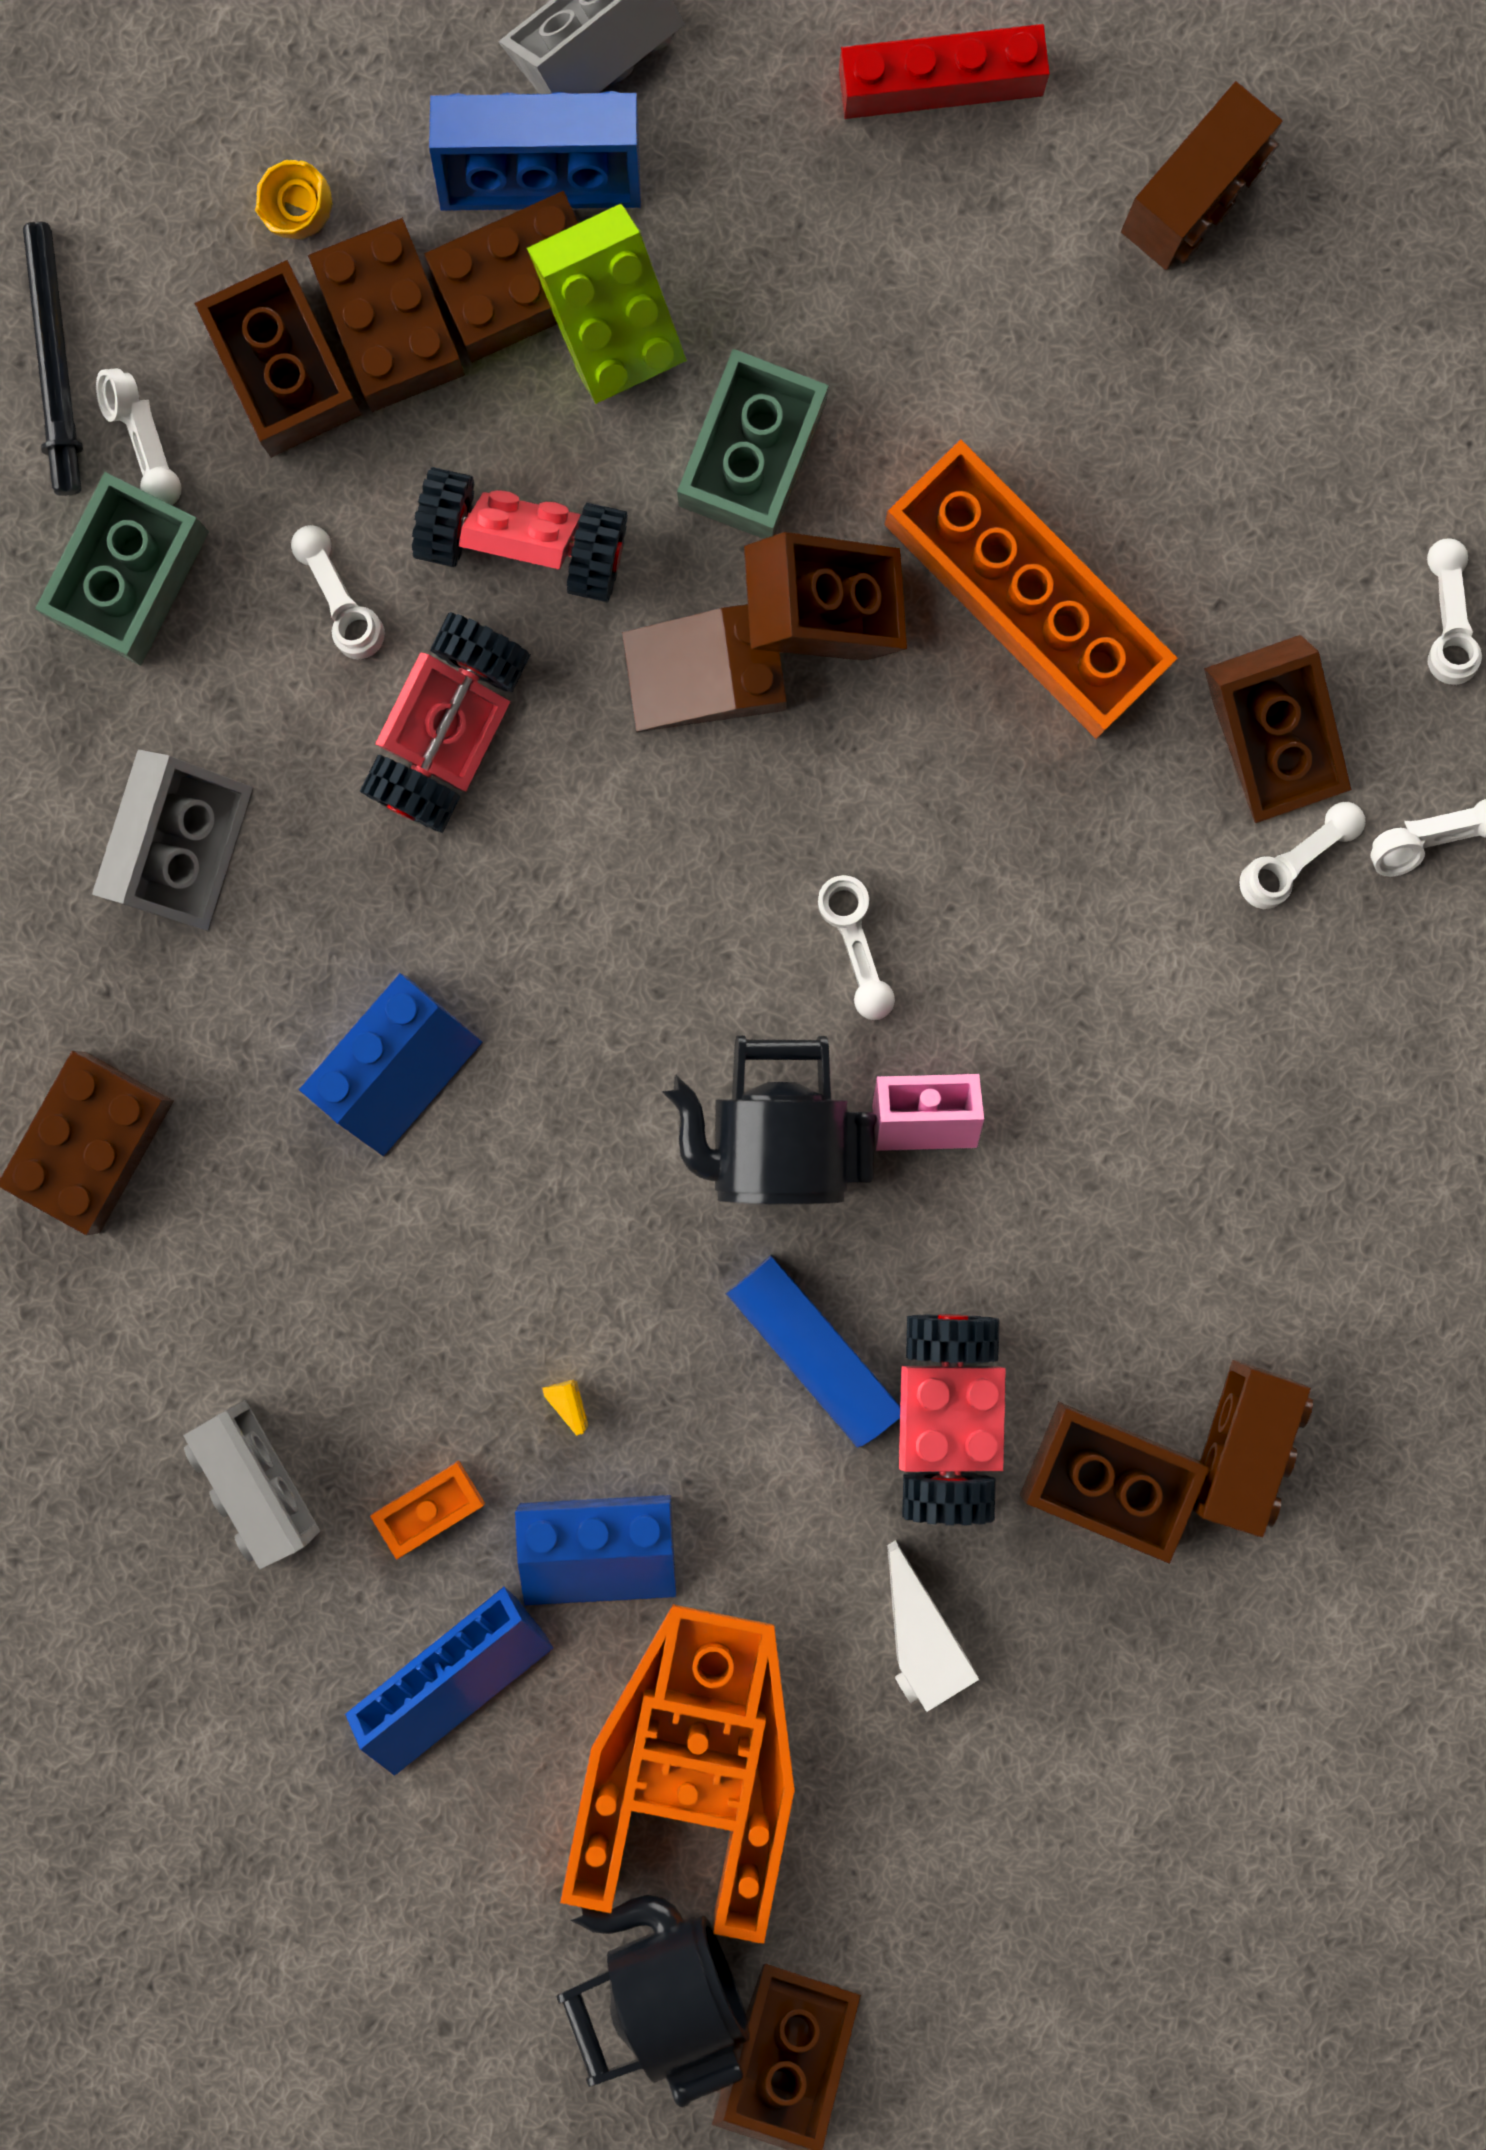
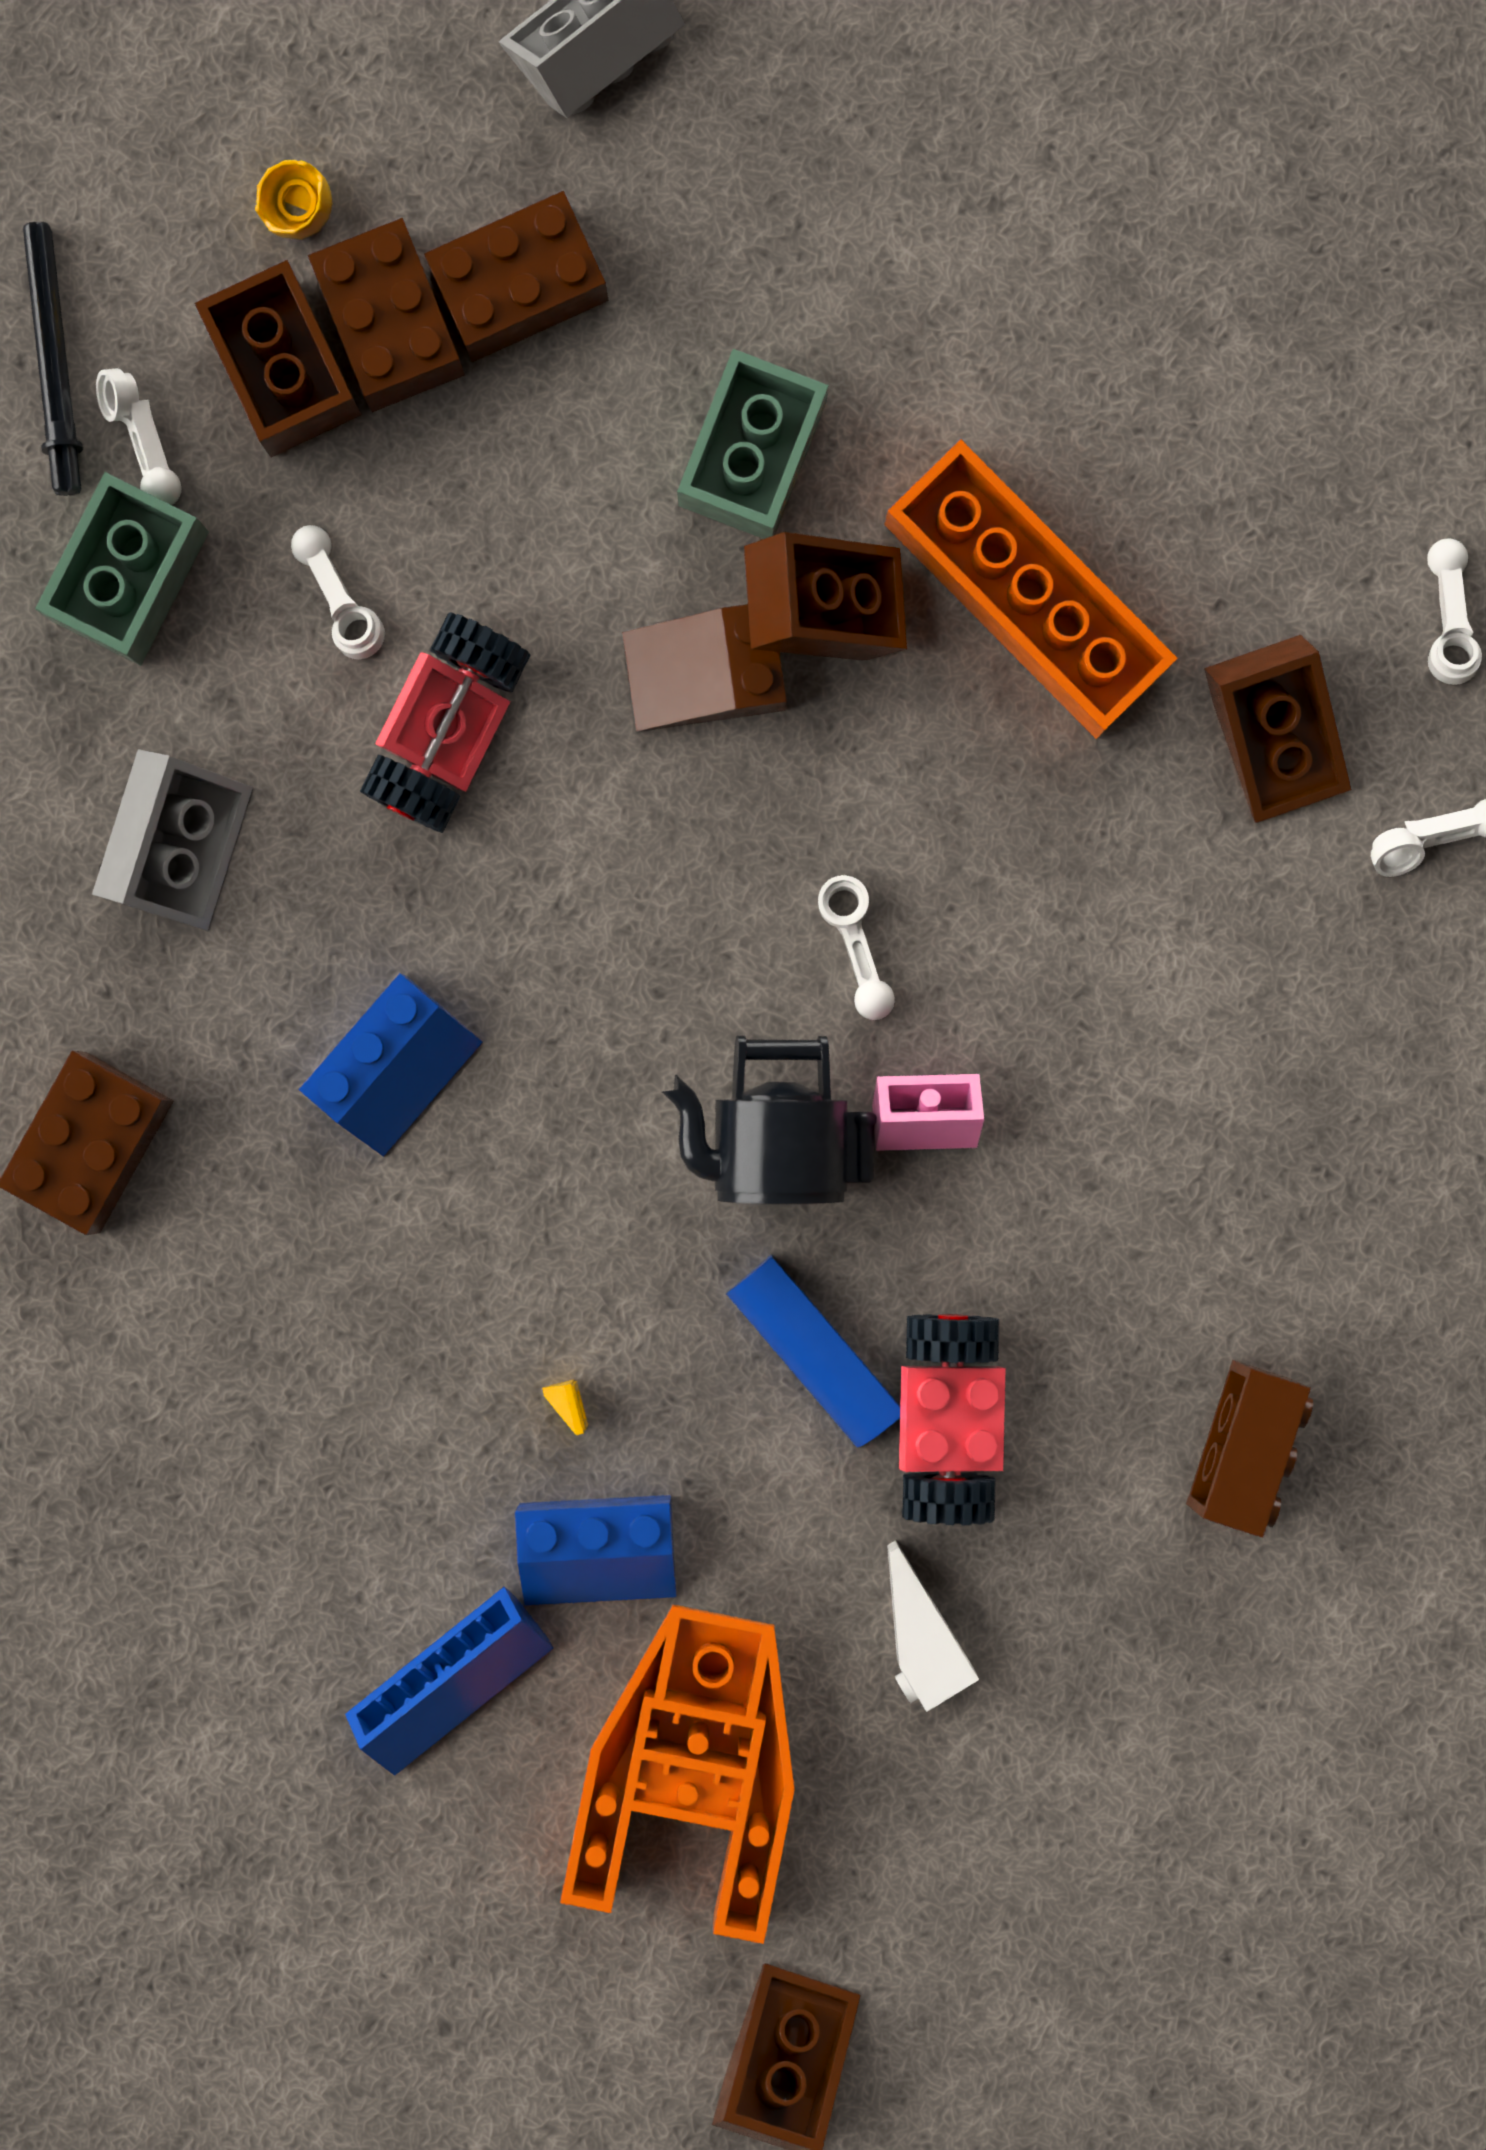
(250, 1486): light grey slope -> none
(427, 1510): orange plate -> none
(519, 531): plate -> none
(532, 146): blue slope -> none
(607, 303): lime brick -> none
(667, 2001): black piece -> none
(943, 71): red brick -> none
(1114, 1482): reddish brown brick -> none
(1203, 177): reddish brown brick -> none
(1342, 823): white piece -> none

